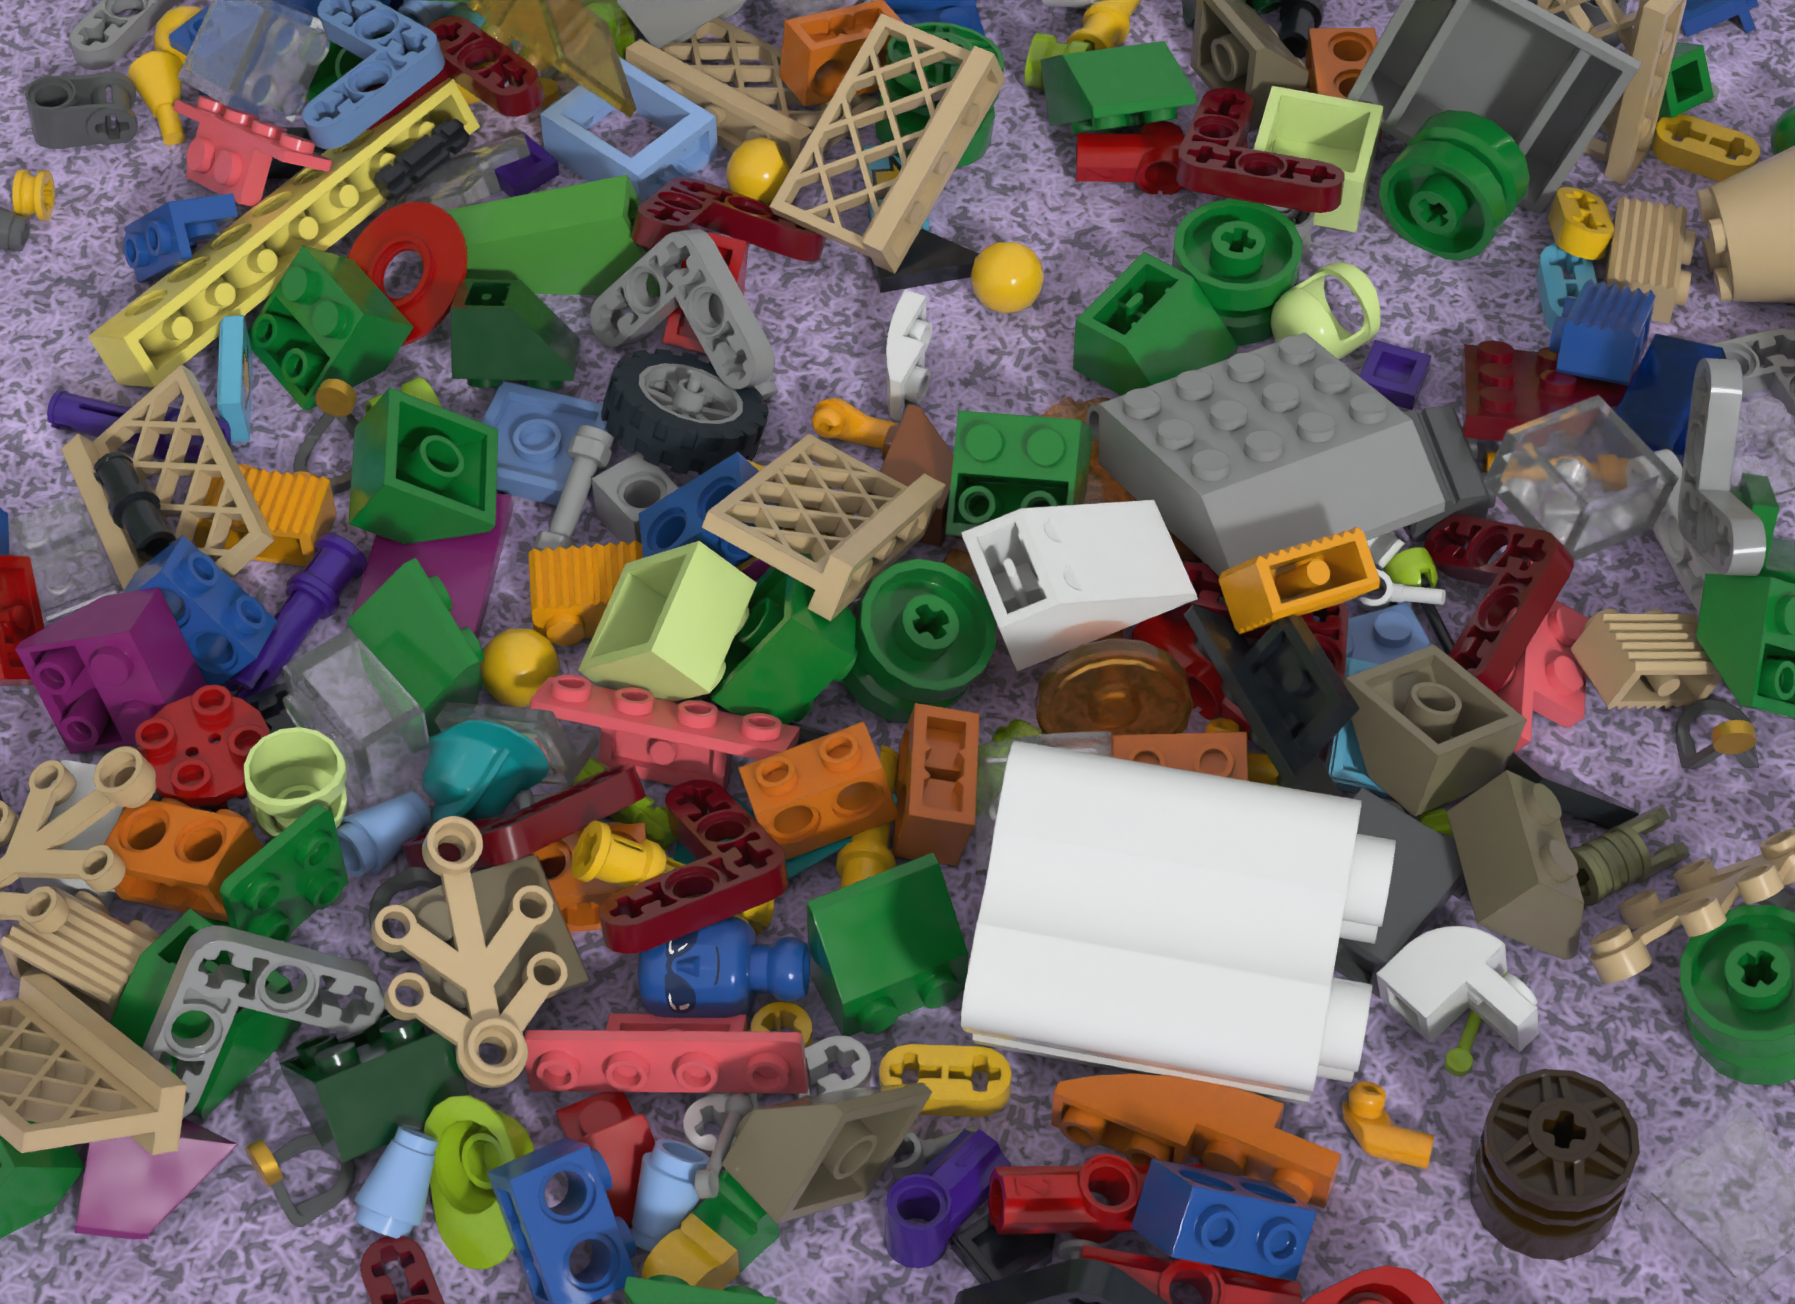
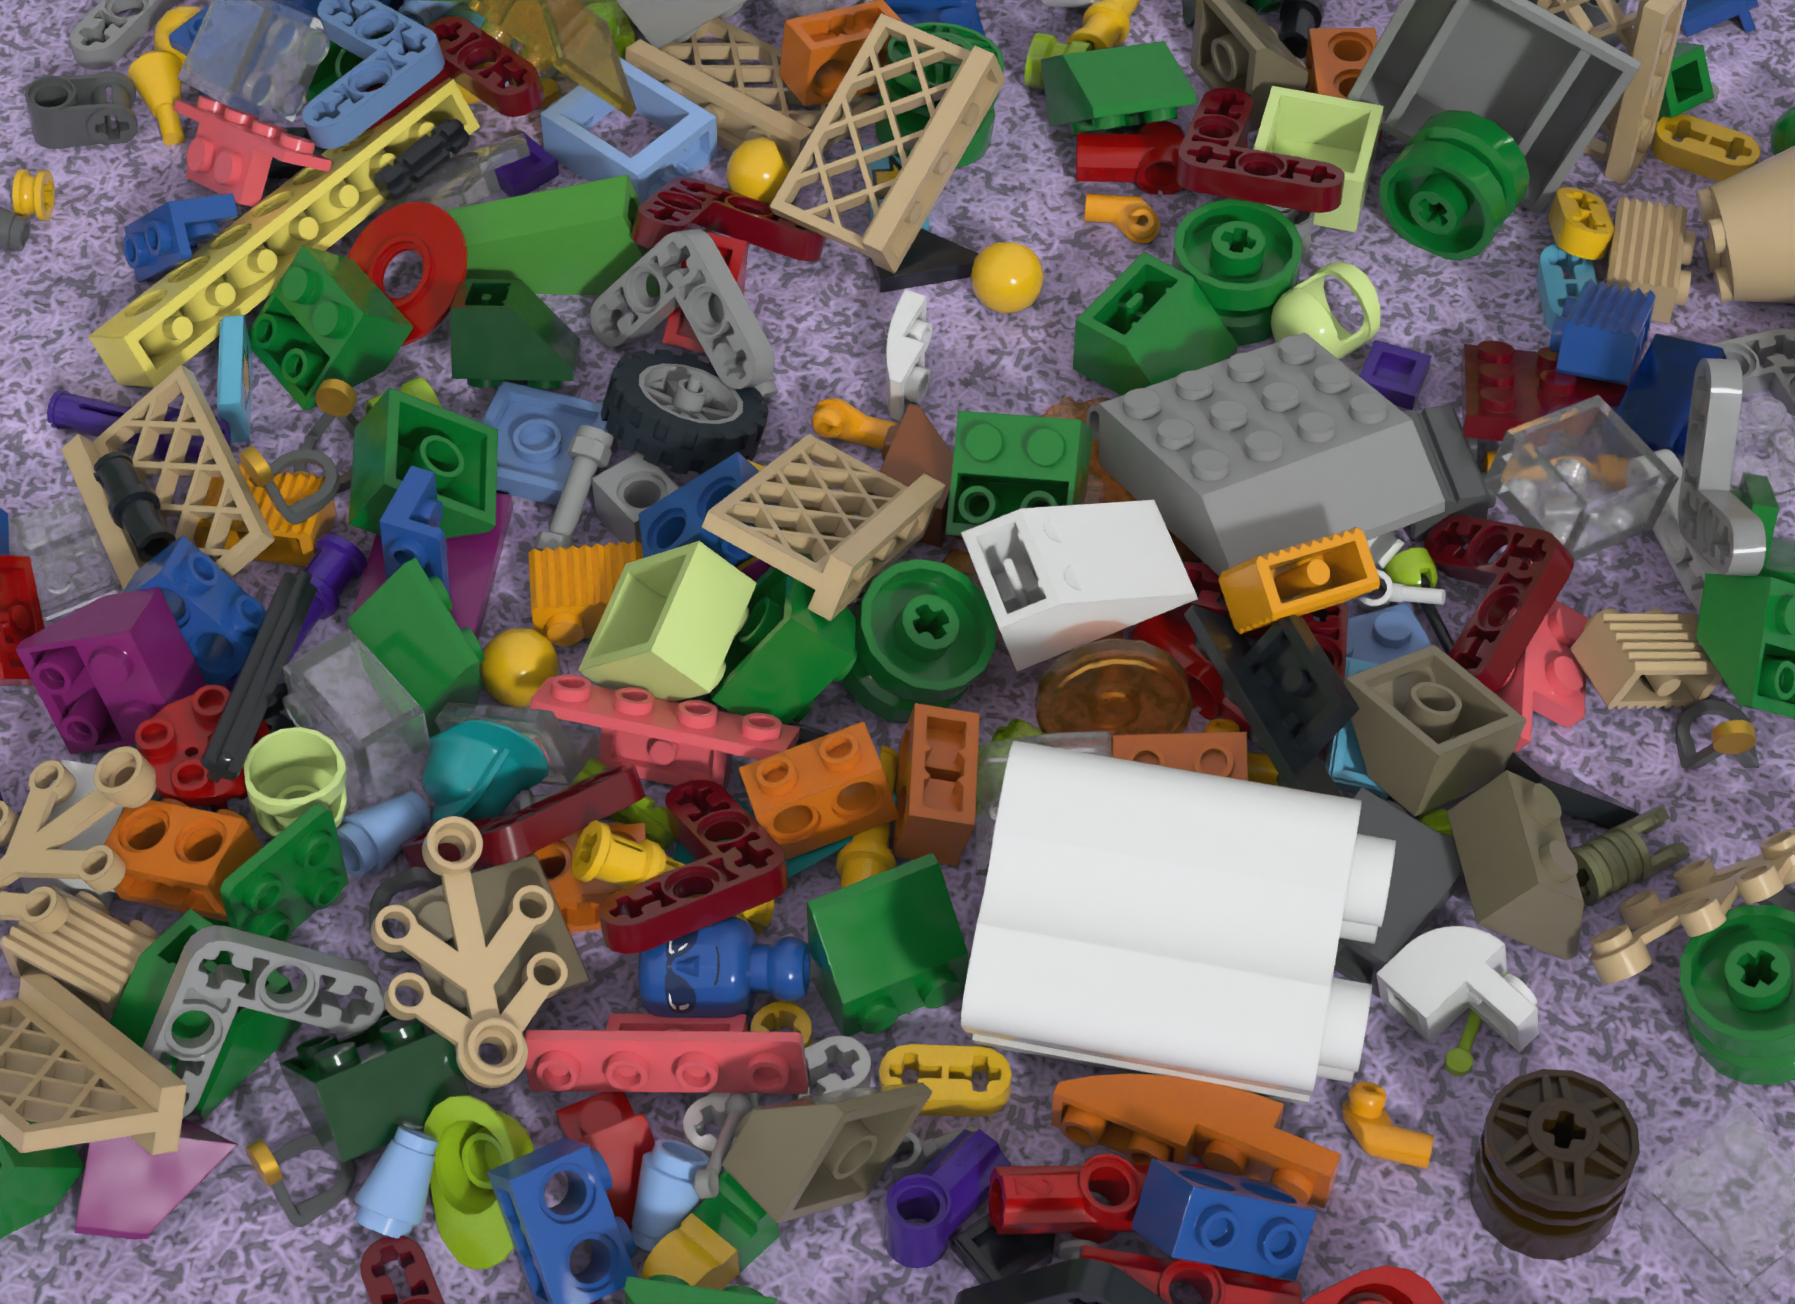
(258, 677): none -> black axle
(263, 475): none -> dark grey piece
(413, 527): none -> blue bracket
(1127, 213): none -> light orange arm

